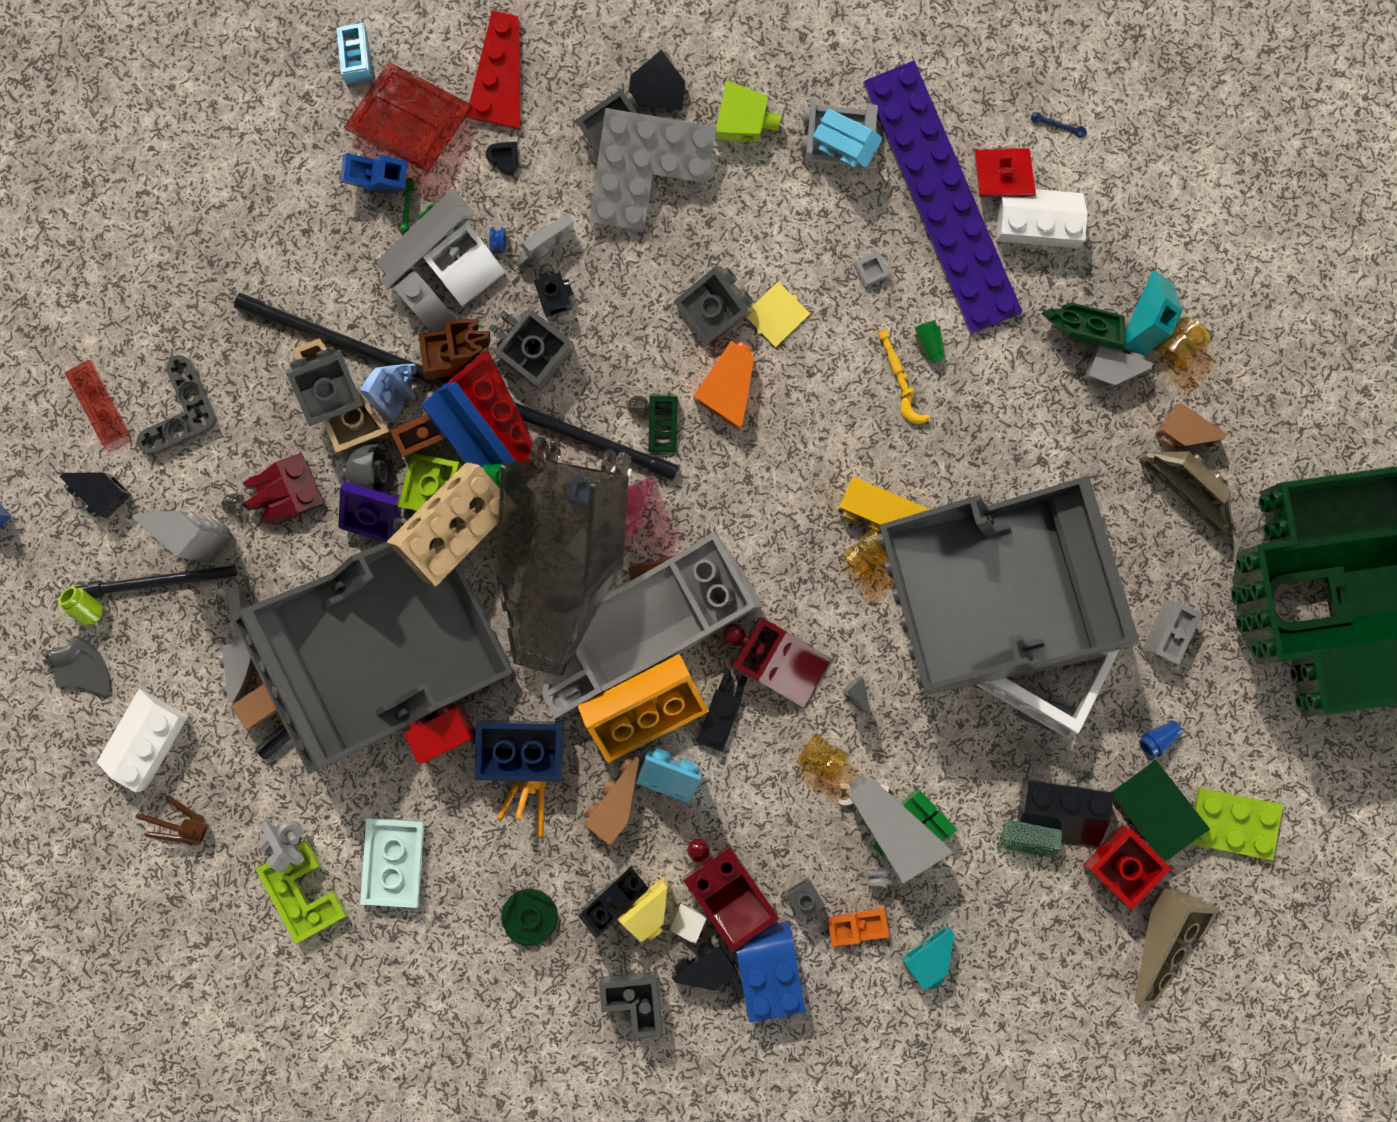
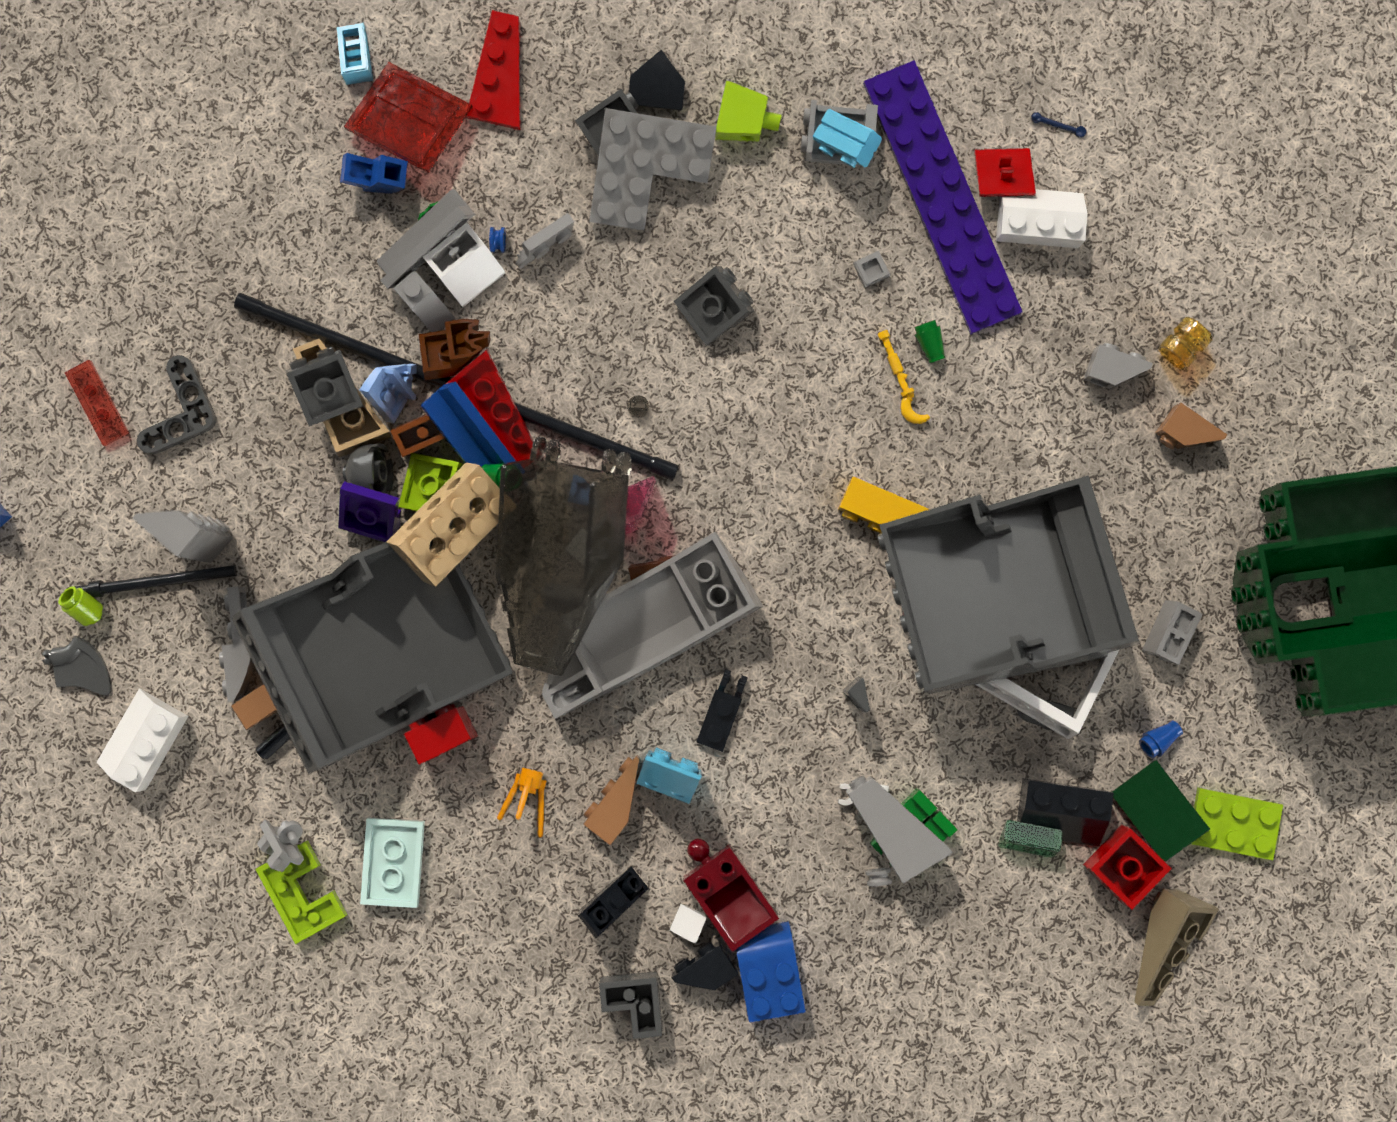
(98, 490): black slope -> none
(191, 830): reddish brown plant -> none
(229, 504): clear smoke hinge -> none
(283, 490): dark red plate -> none
(409, 185): green hinge -> none
(504, 156): black tile -> none
(519, 750): dark blue slope -> none
(527, 332): dark grey hinge -> none
(537, 913): dark green tile -> none
(553, 293): black brick -> none
(643, 708): light orange brick -> none
(647, 912): light yellow slope -> none
(662, 398): dark green slope -> none
(728, 384): orange slope -> none
(777, 314): light yellow piece -> none
(780, 662): dark red slope -> none
(804, 898): dark grey brick -> none
(823, 759): clear yellow wheel -> none
(858, 926): orange slope -> none
(866, 555): clear yellow wheel -> none
(931, 959): teal slope -> none
(1089, 325): dark green tile -> none
(1153, 316): teal slope -> none
(1195, 485): dark tan wedge -> none

